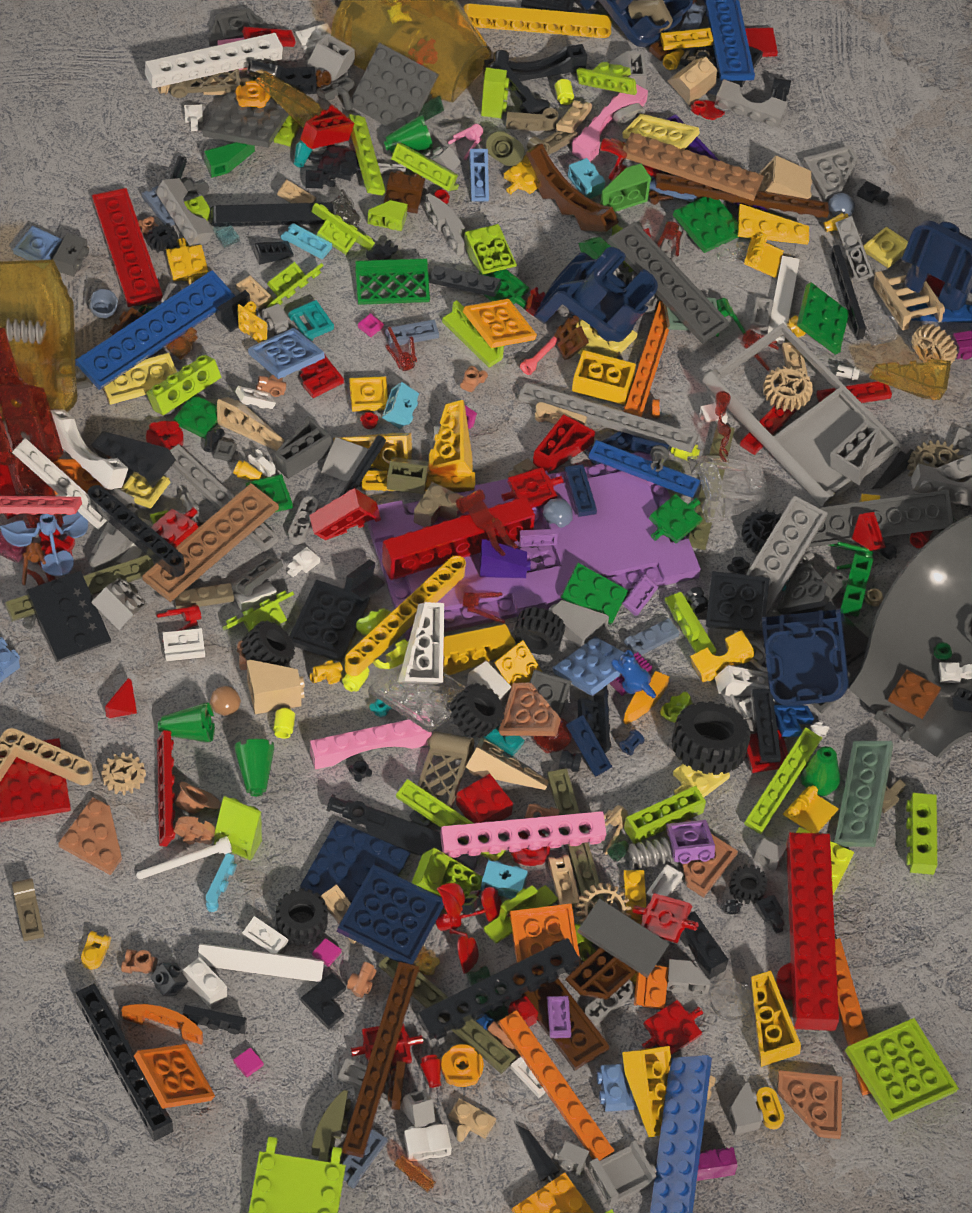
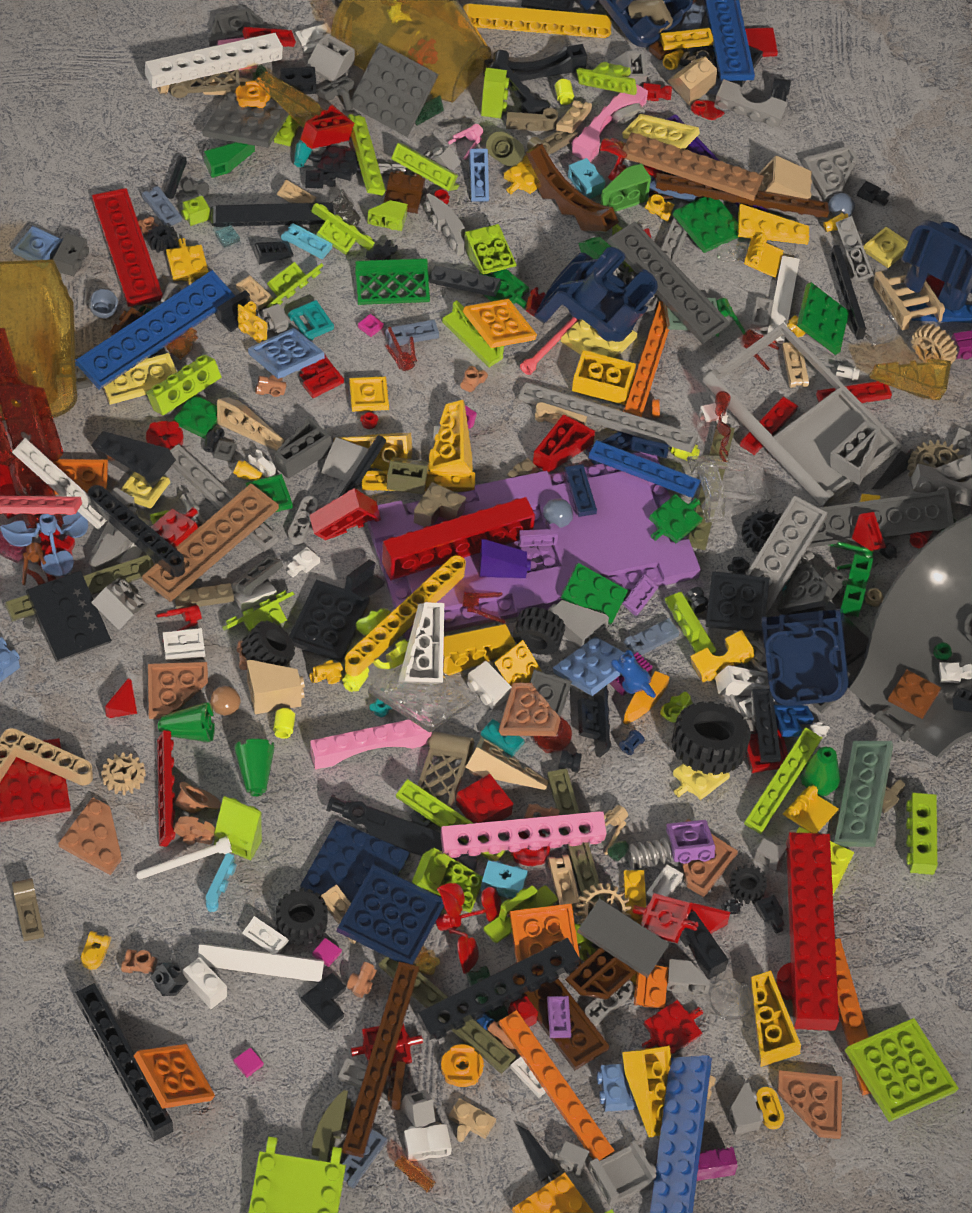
(25, 332): light grey piece -> none
(108, 472): white arch -> none
(138, 1012): orange slope -> none
(173, 685): none -> nougat plate
(193, 114): white plate -> none
(194, 228): light grey arch -> none
(216, 1020): black plate -> none
(255, 397): white plate -> none
(257, 68): black piece -> none
(323, 78): reddish brown plate -> none
(360, 765): black plate -> none
(401, 405): medium azure brick -> none
(413, 134): green cone -> none
(431, 1068): red cone -> none
(471, 902): black plate -> none
(477, 710): black tyre -> none
(483, 519): clear red flag -> none
(534, 485): red plate -> none
(572, 342): reddish brown plate -> none
(589, 745): dark blue plate -> none
(656, 92): none -> red plate
(657, 206): none -> yellow plate
(659, 455): dark grey pin -> none
(670, 232): clear red plant -> none
(671, 810): lime brick -> none
(711, 917): none -> red slope
(789, 382): tan gear -> none

